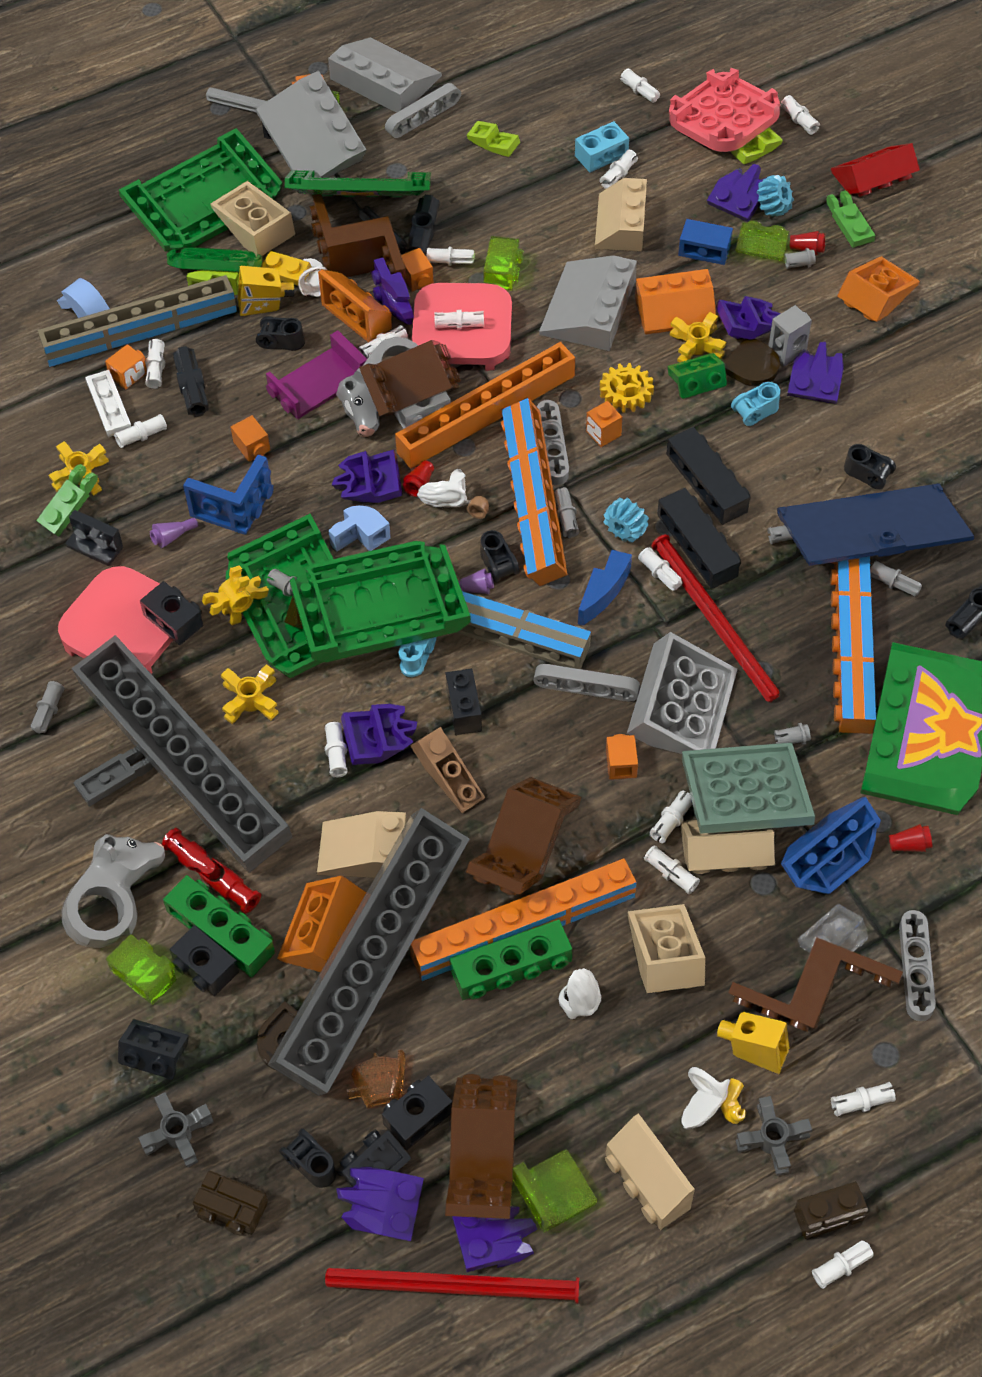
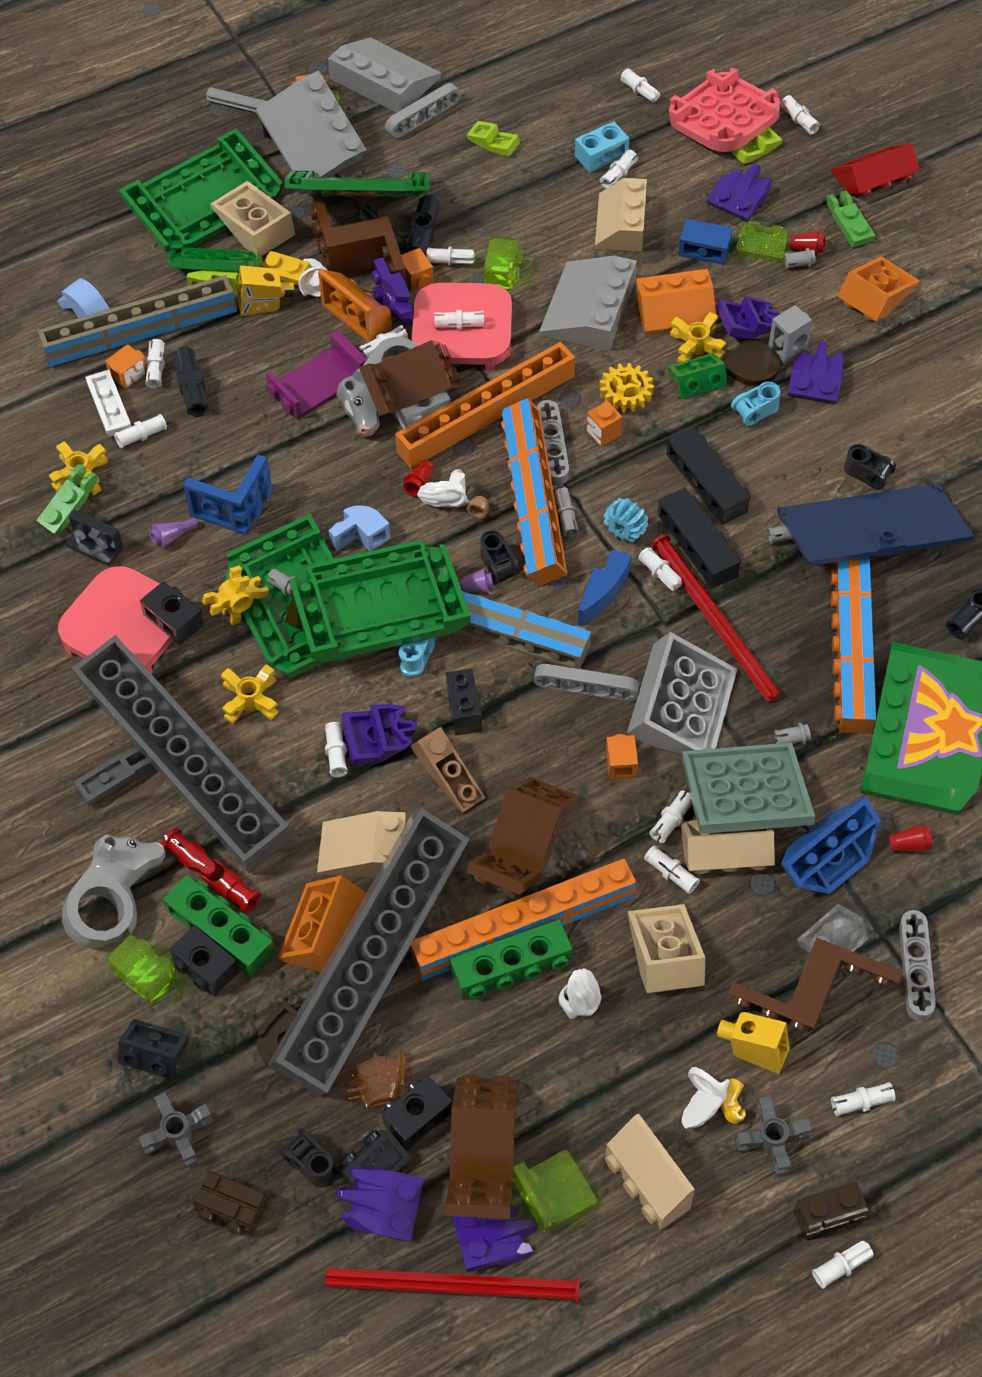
(47, 707): light grey axle -> none
(250, 438): orange brick -> none
(282, 333): black piece -> none
(369, 477): dark purple plate -> none
(775, 195): medium azure gear -> none
(895, 578): light grey axle -> none

